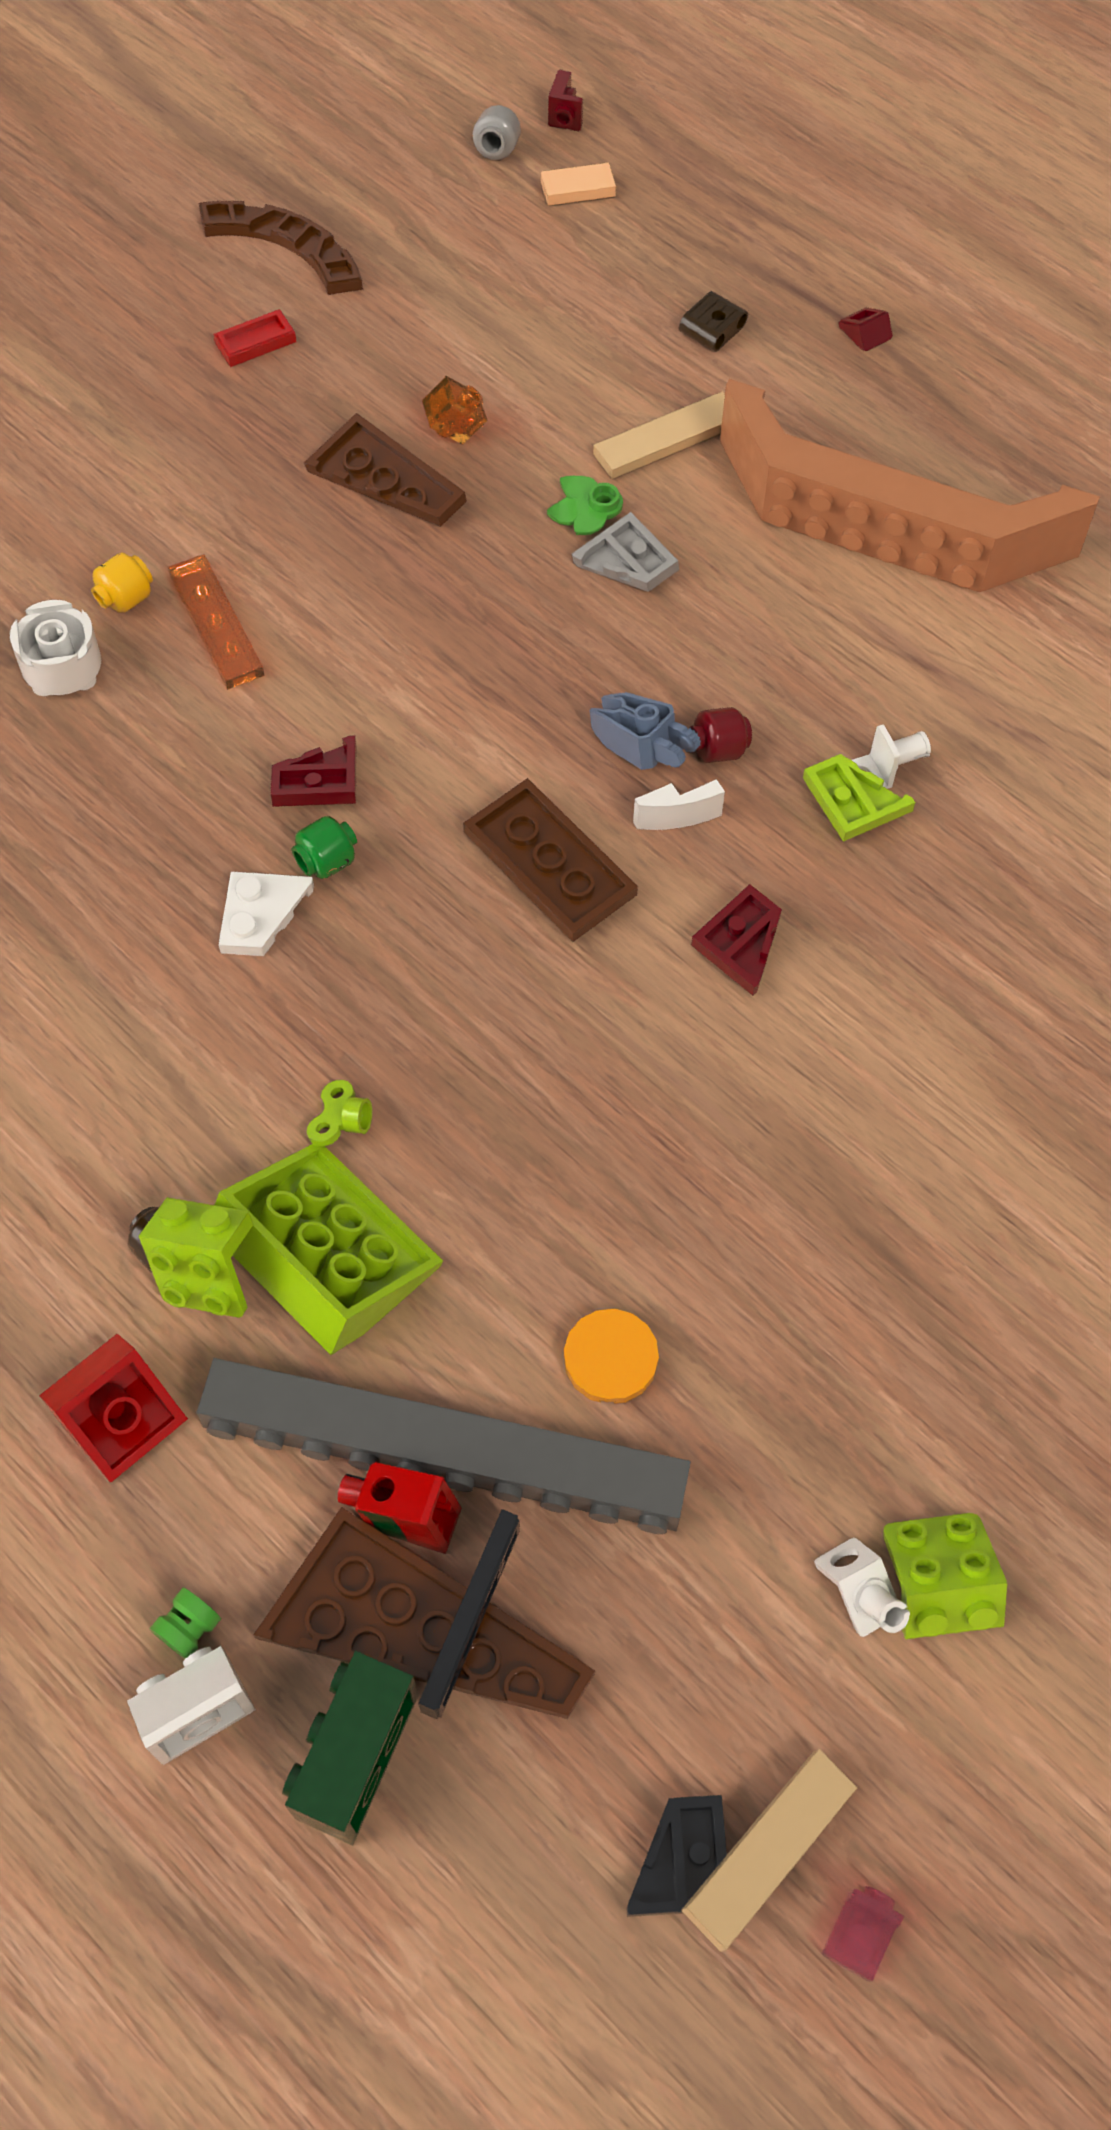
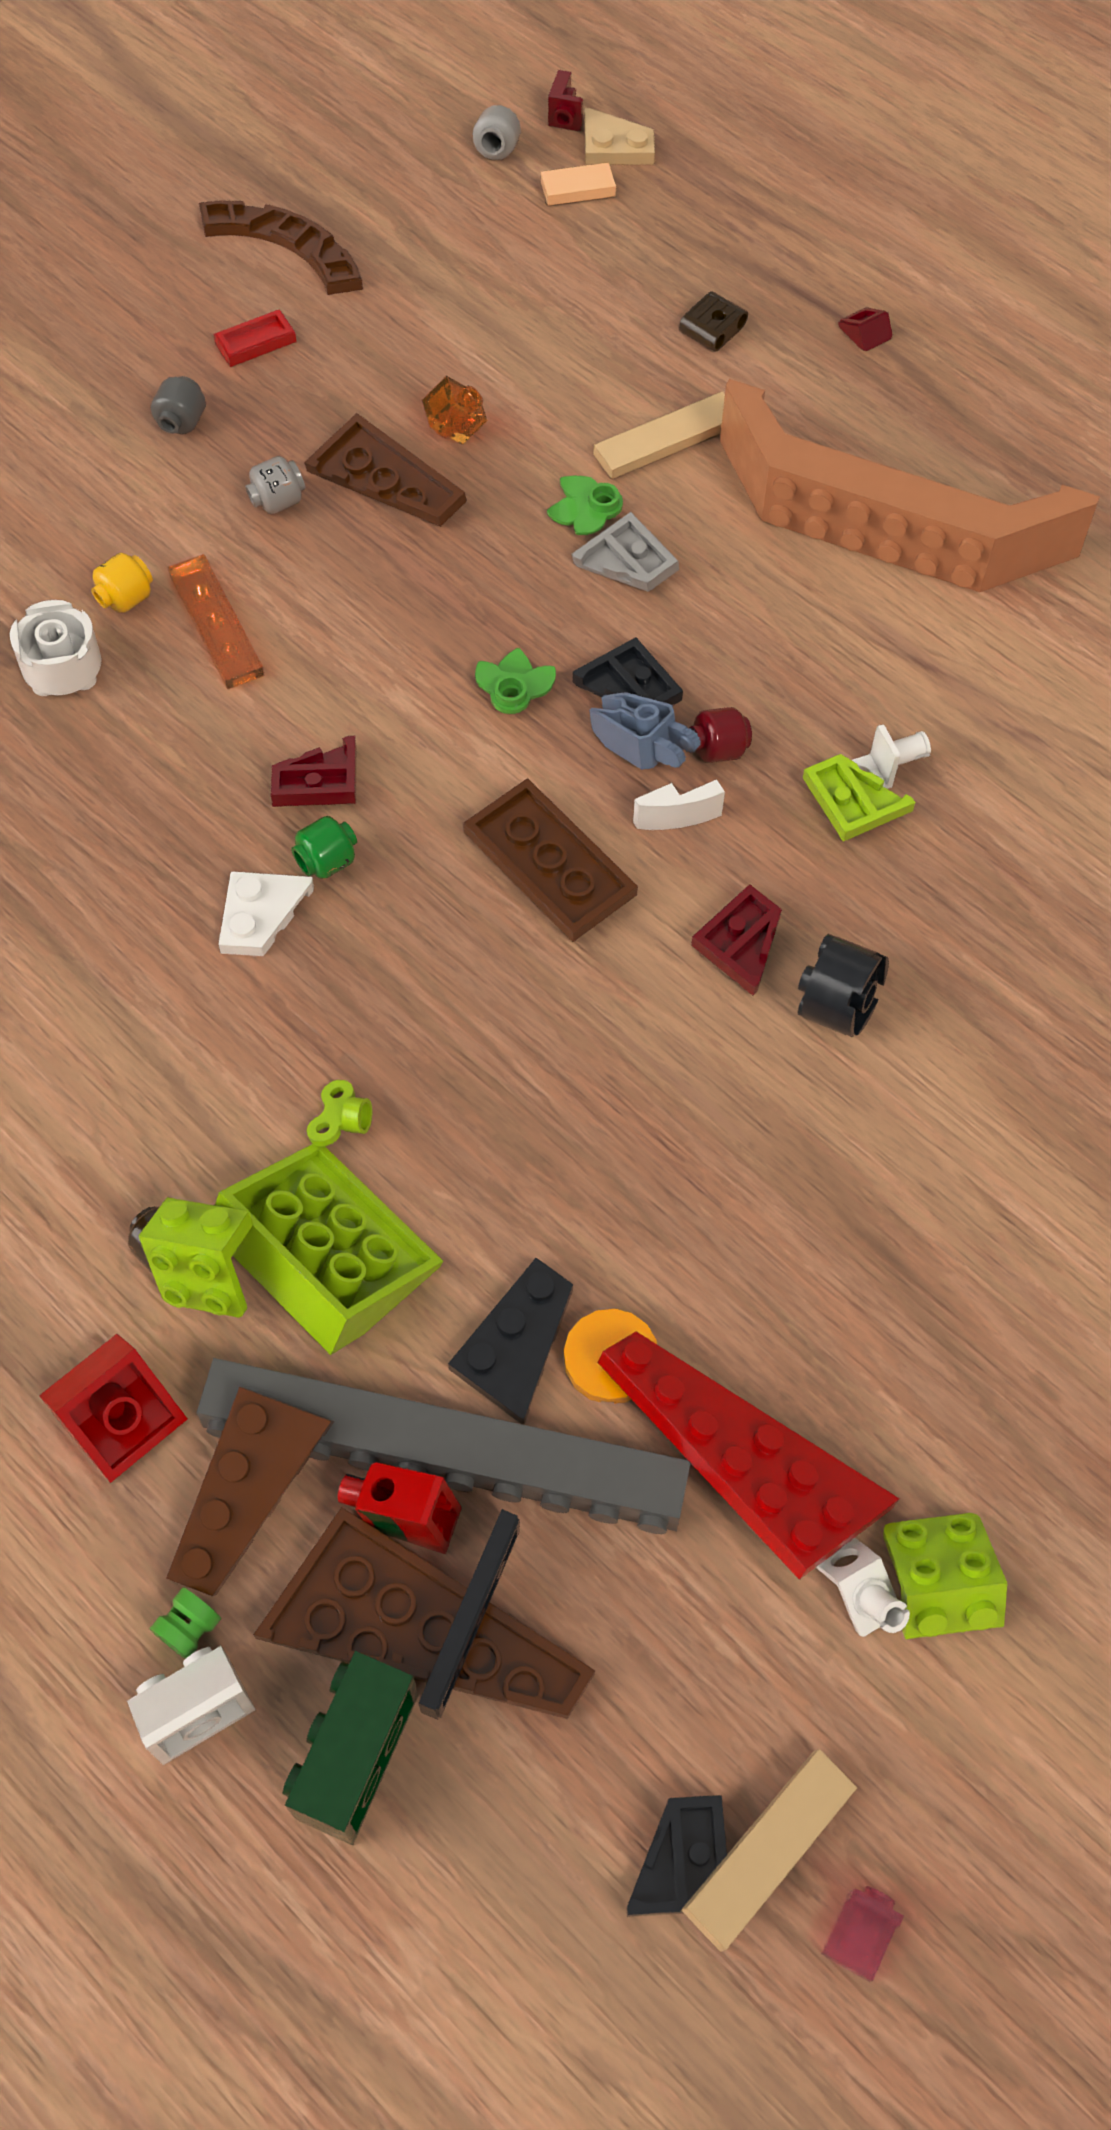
(178, 405): none -> dark grey head
(249, 1472): none -> reddish brown wing
(275, 485): none -> light grey head
(514, 678): none -> bright green plate
(514, 1341): none -> black wing
(616, 140): none -> tan wing
(628, 670): none -> black wing
(773, 1478): none -> red wing
(842, 985): none -> black brick

